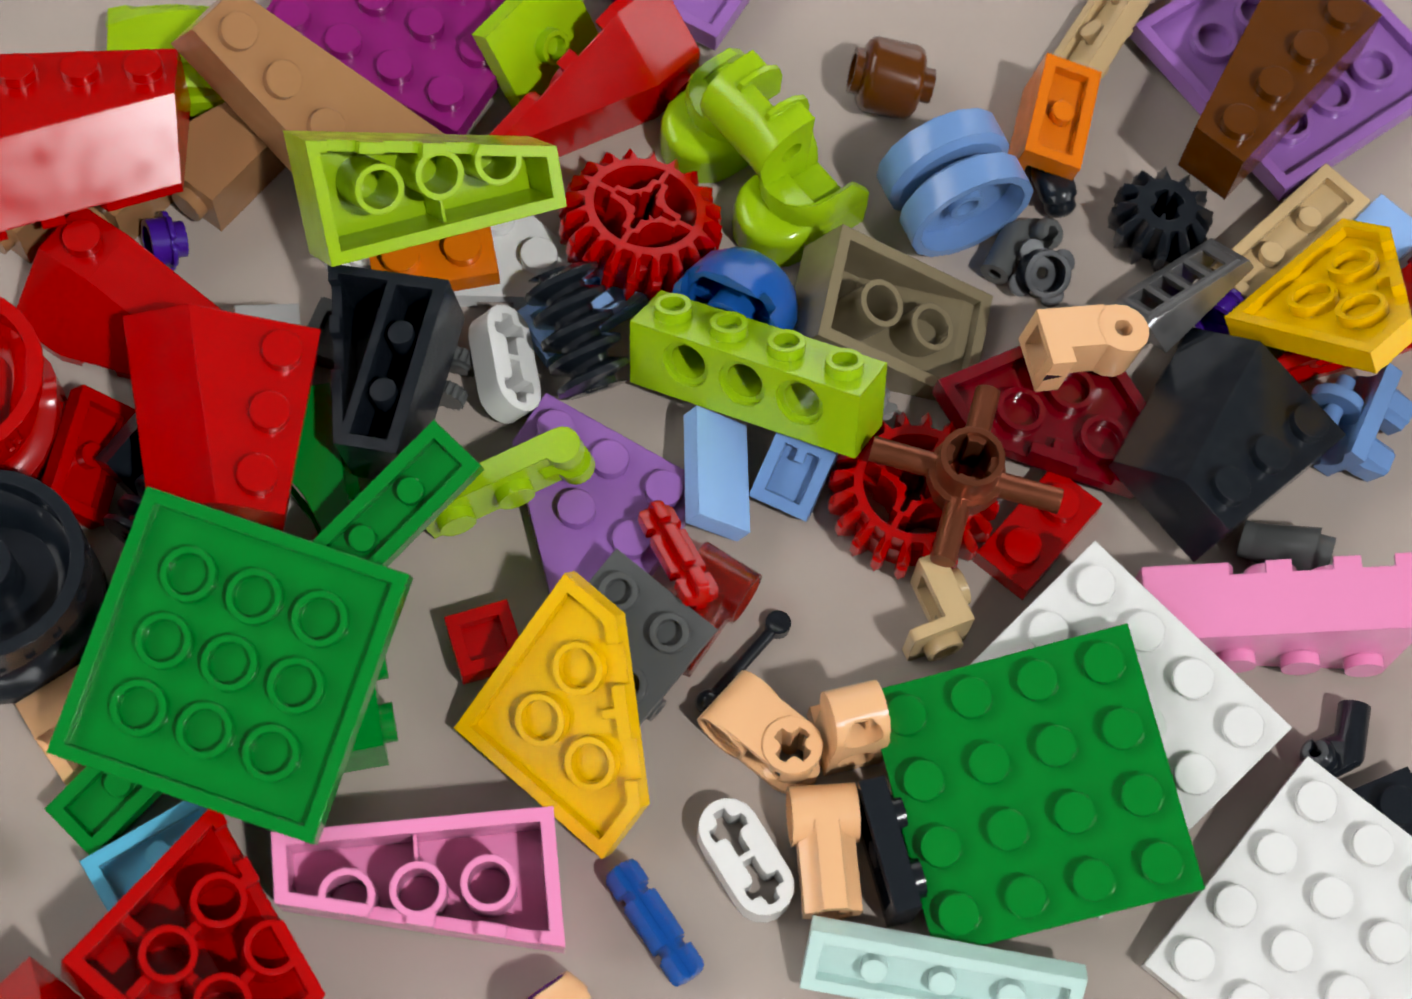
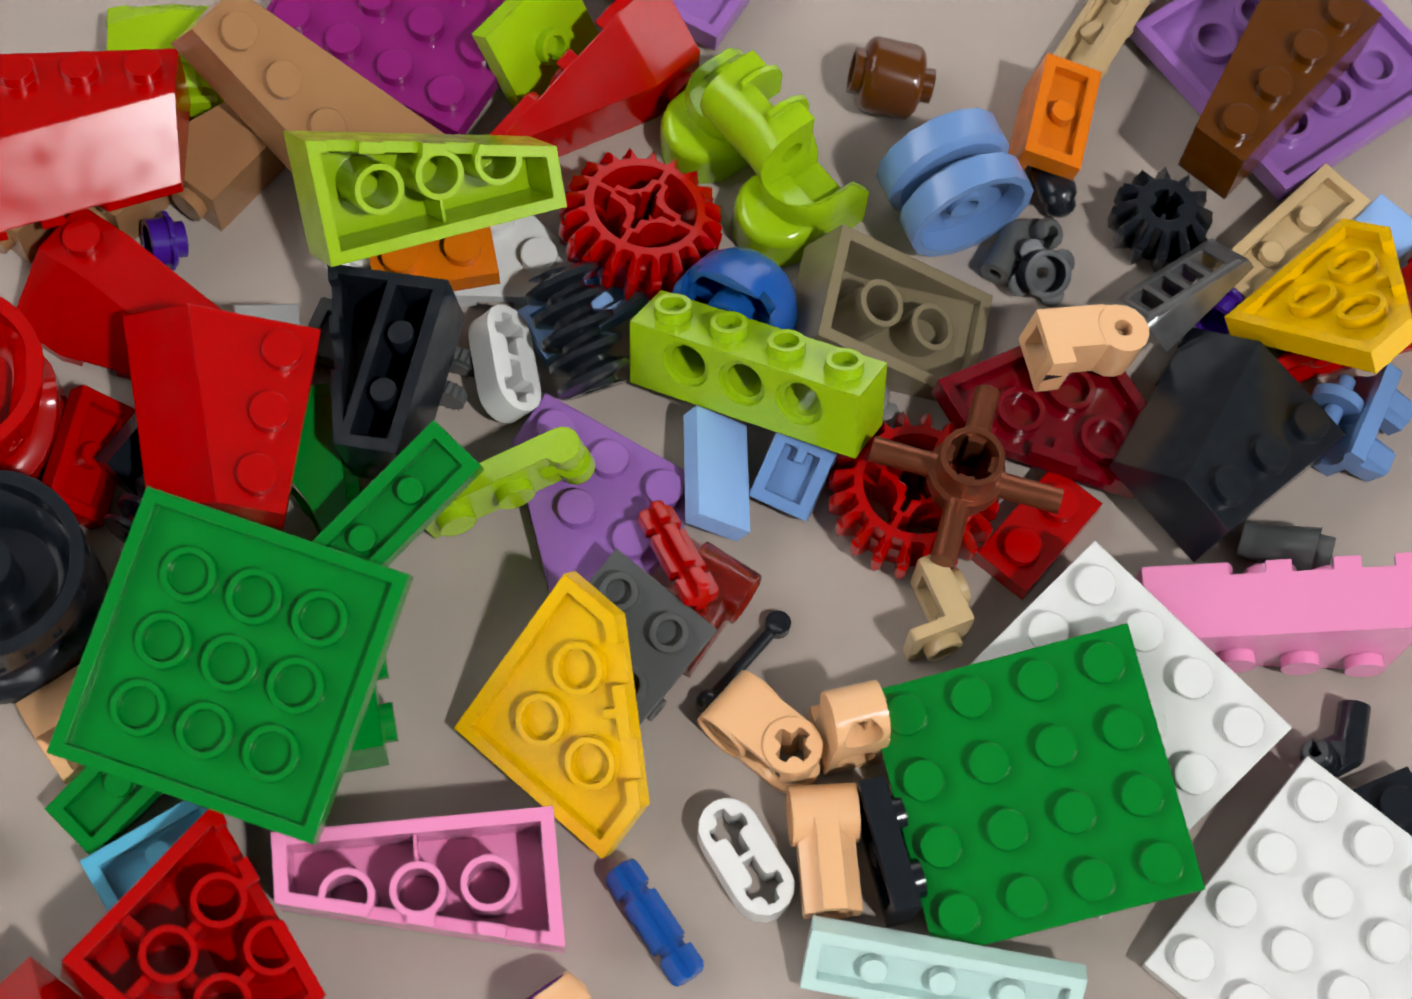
(481, 639): red plate -> none

